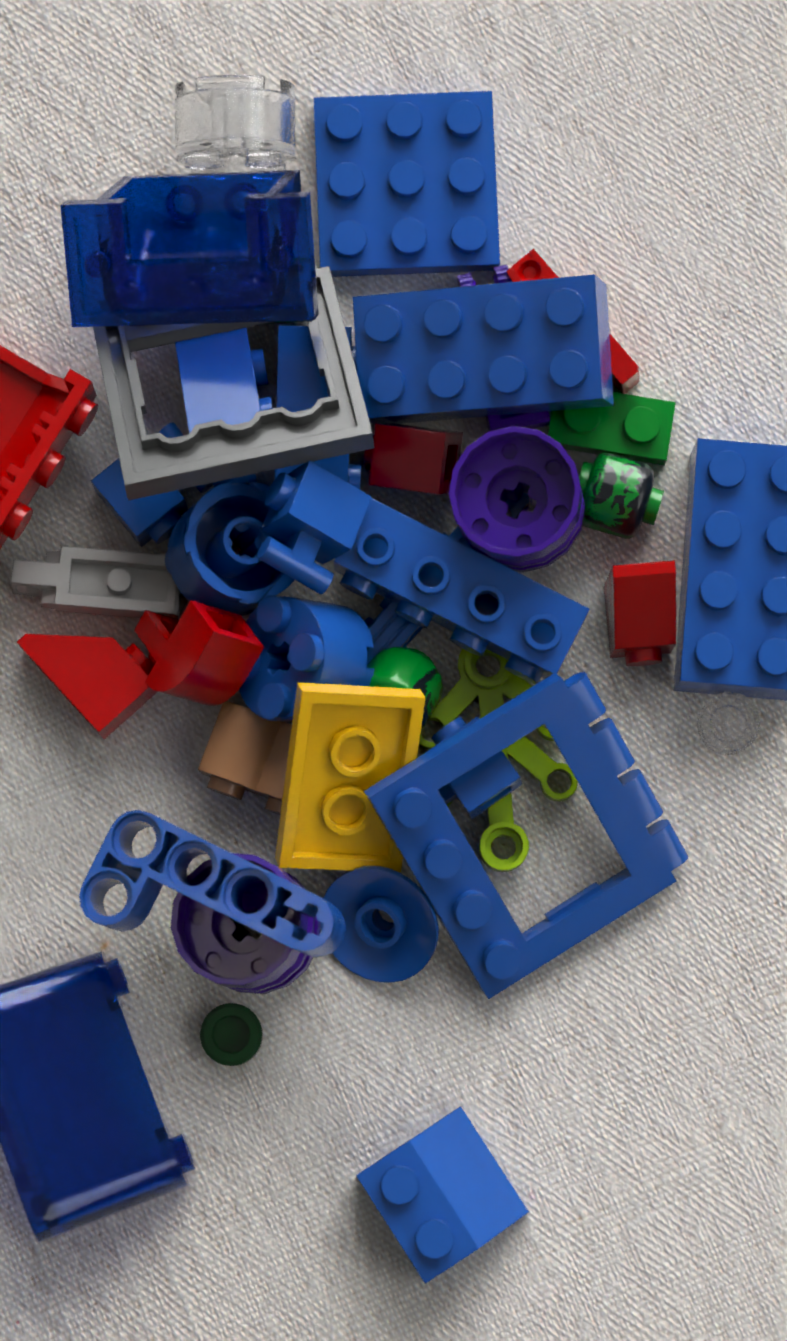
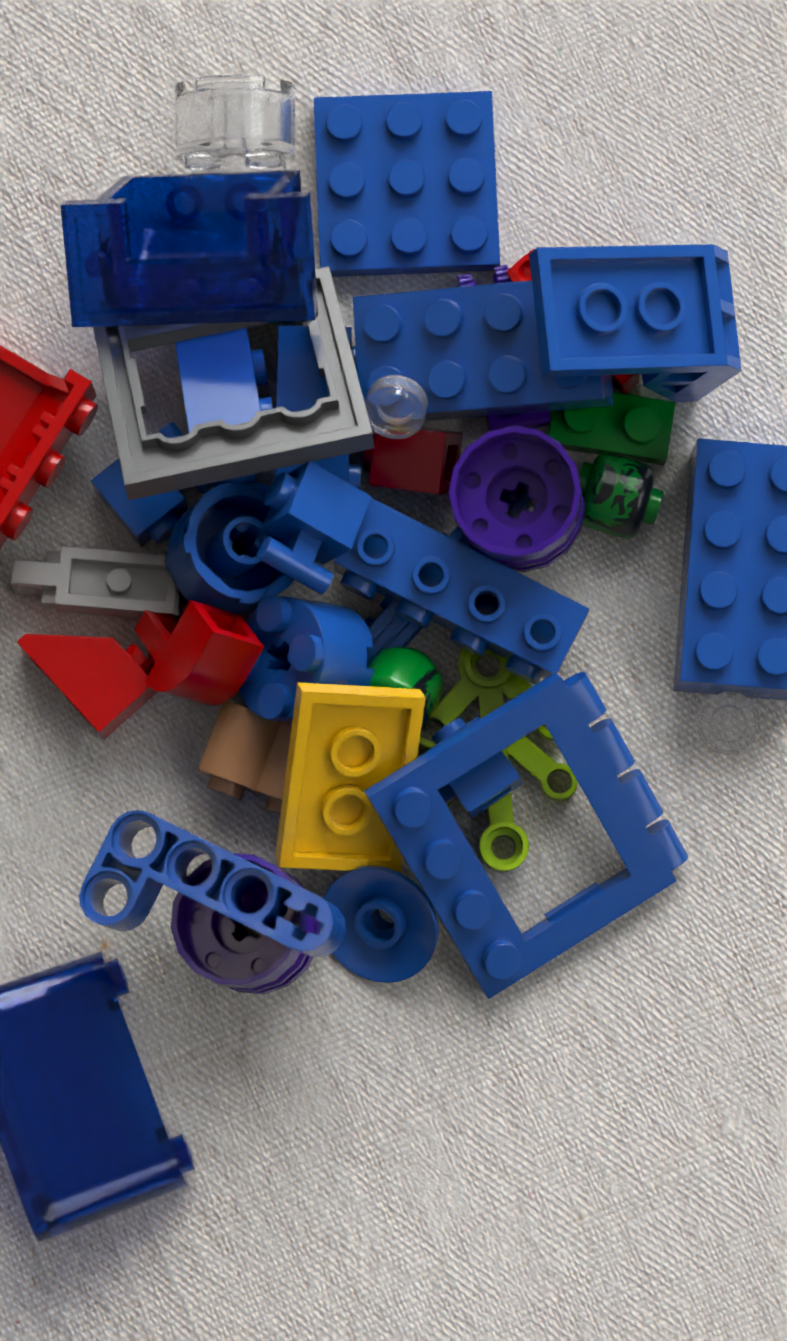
(231, 1034): dark green tile -> none
(396, 406): none -> clear tile
(442, 1194): blue slope -> none
(638, 313): none -> blue bracket
(641, 611): red slope -> none

